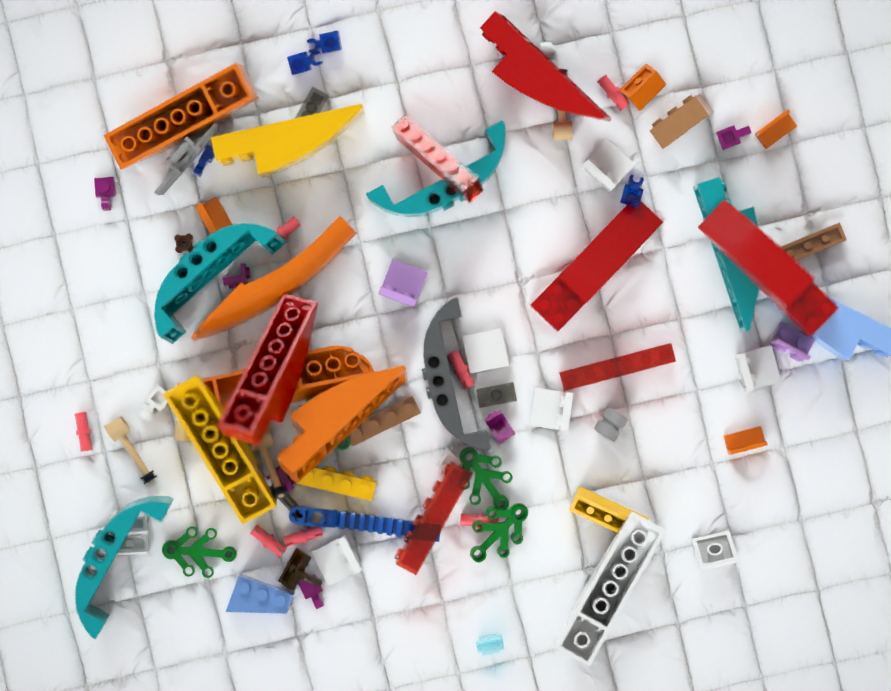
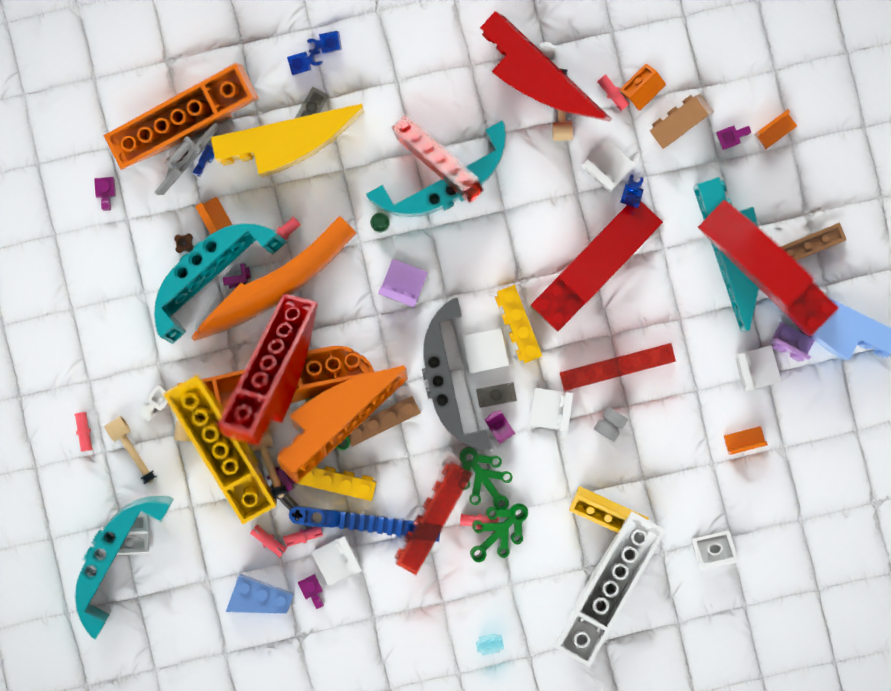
(196, 551): green plant -> none
(295, 570): dark brown plate -> none
(379, 222): none -> clear green wheel
(460, 369): coral pin -> none
(519, 324): none -> yellow brick

